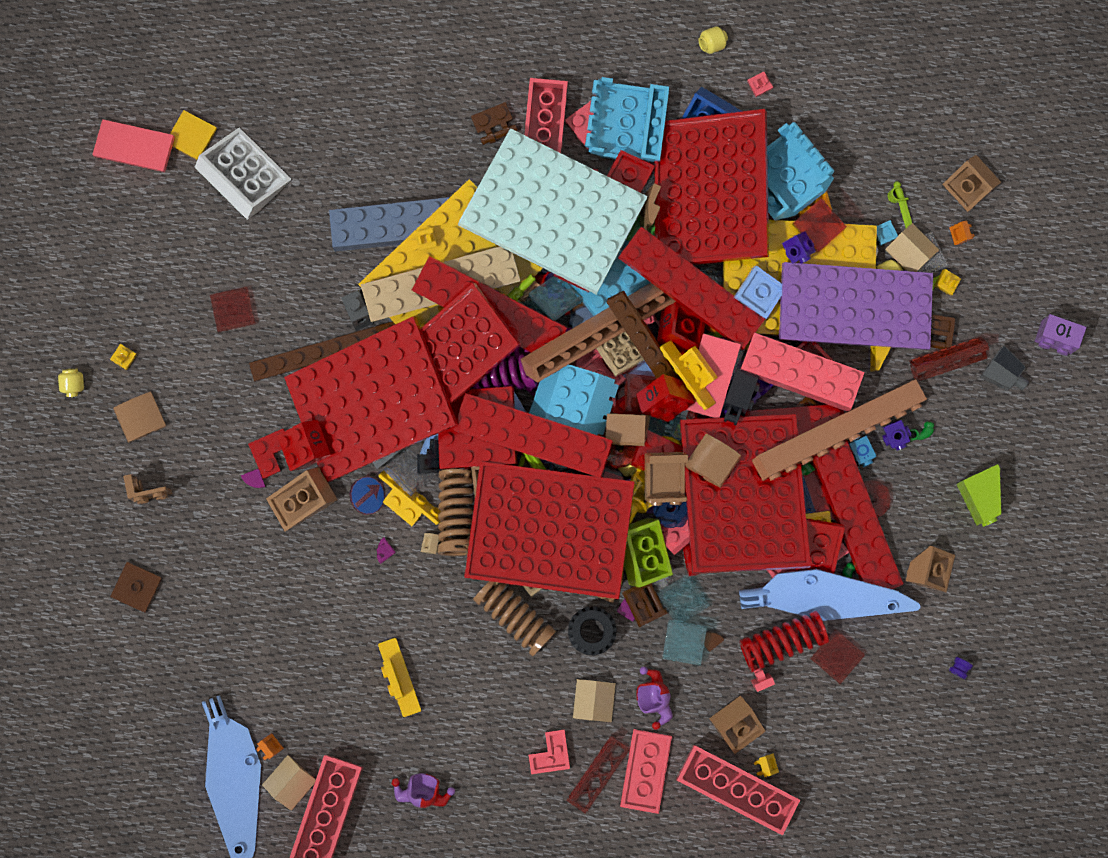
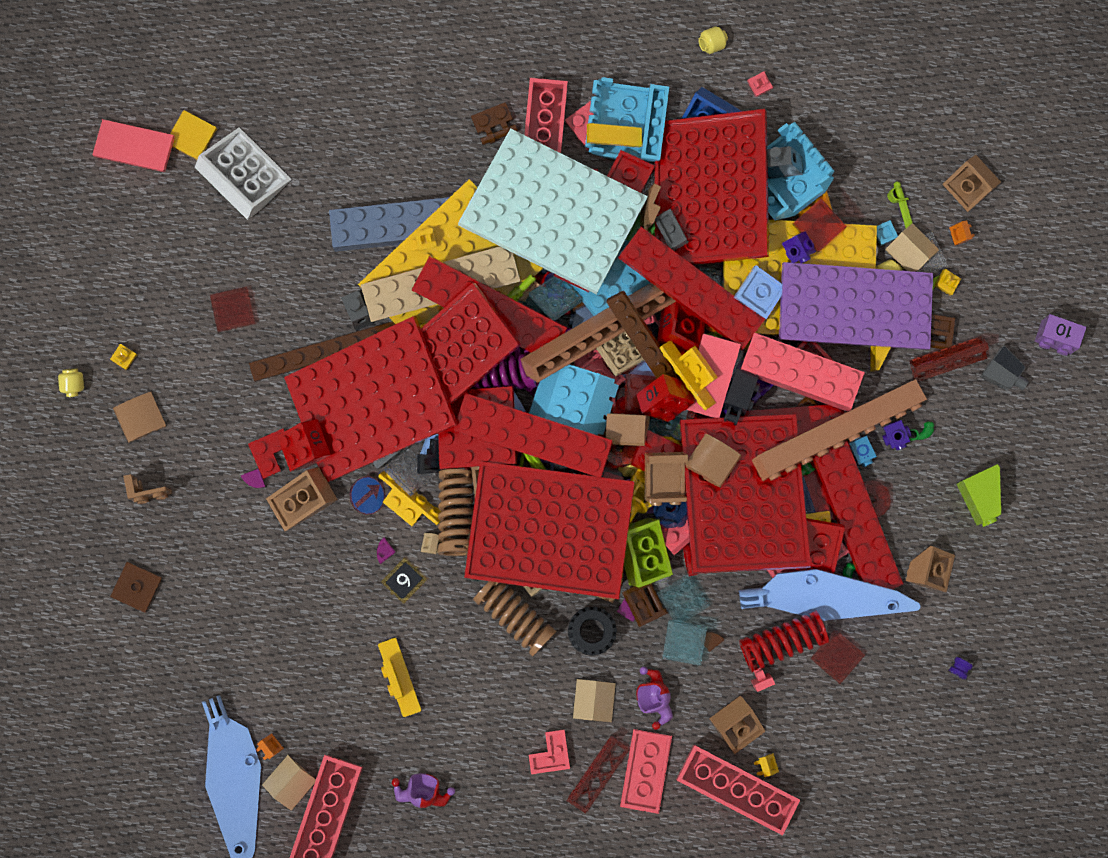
(403, 580): none -> piece
(614, 135): none -> yellow tile
(671, 230): none -> dark grey plate
(784, 162): none -> dark grey torso

